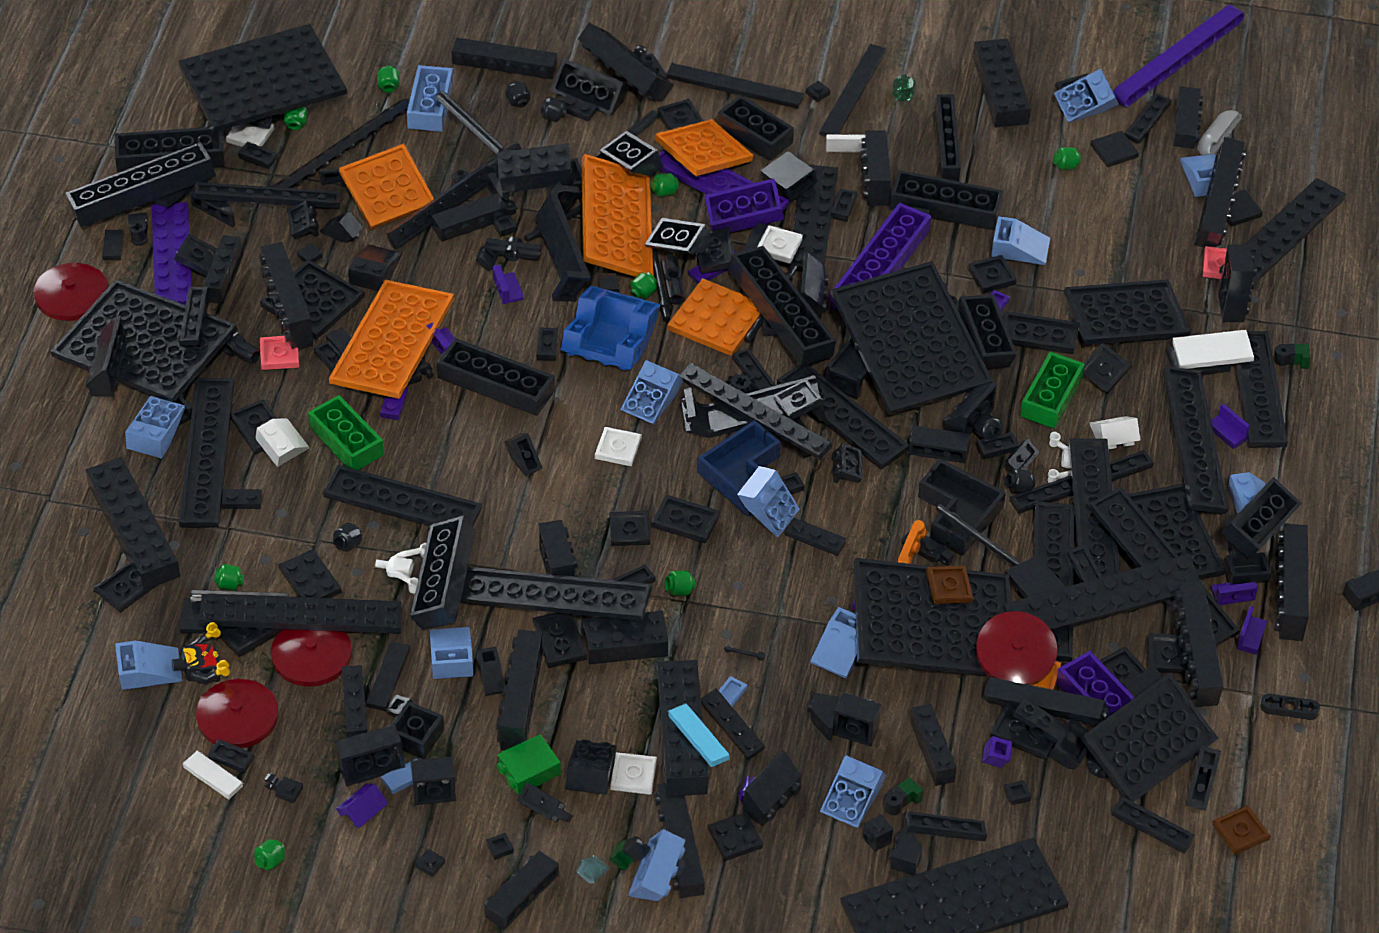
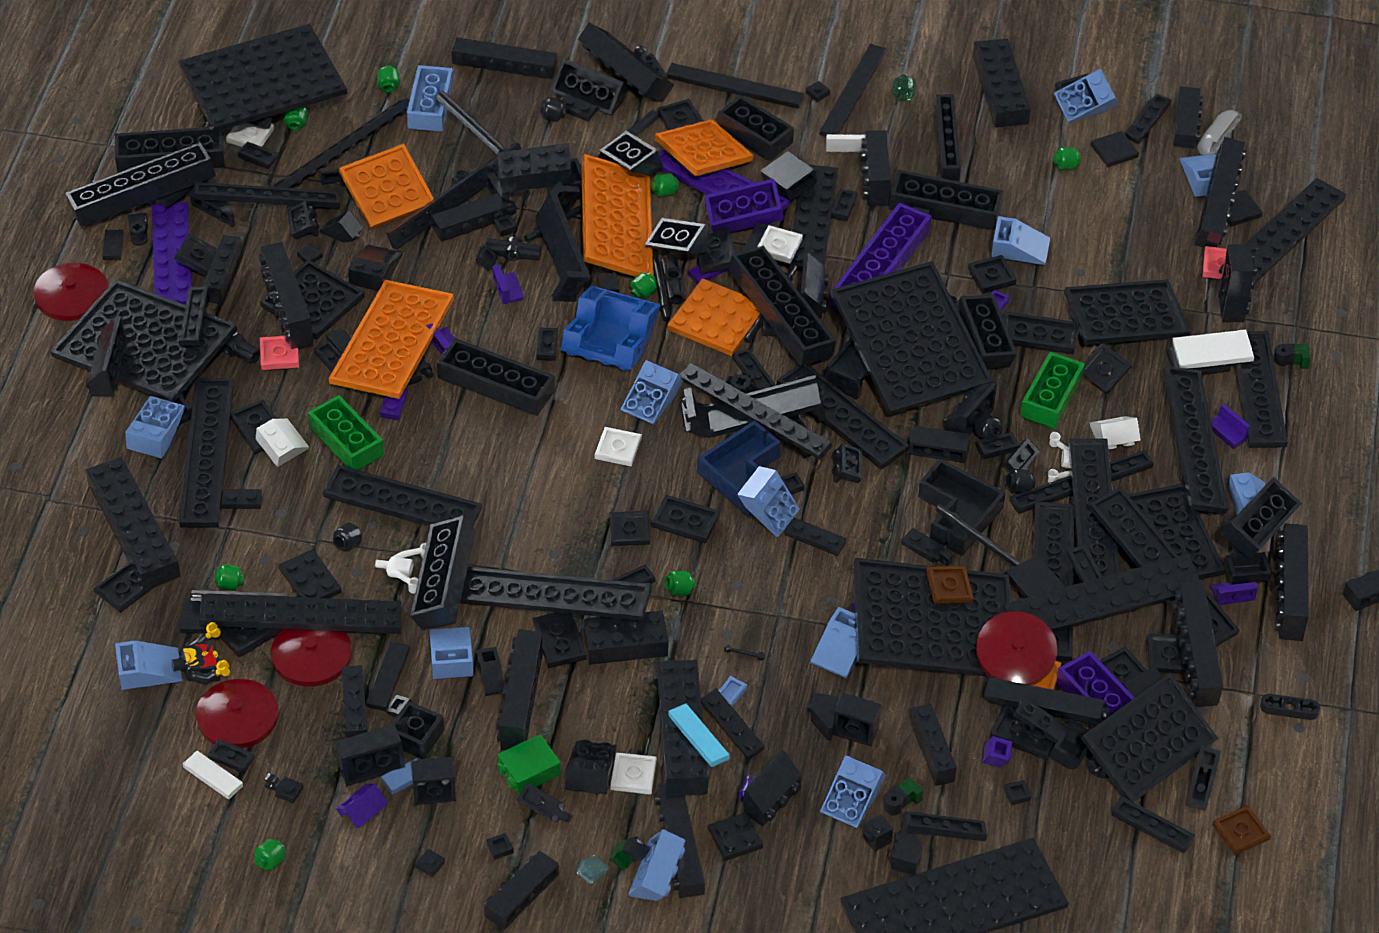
(518, 94): black head -> none
(523, 453): black slope -> none
(556, 549): black brick -> none
(798, 399): black tile -> none
(912, 542): orange plate -> none
(1178, 55): dark purple beam -> none
(1251, 633): dark purple panel -> none

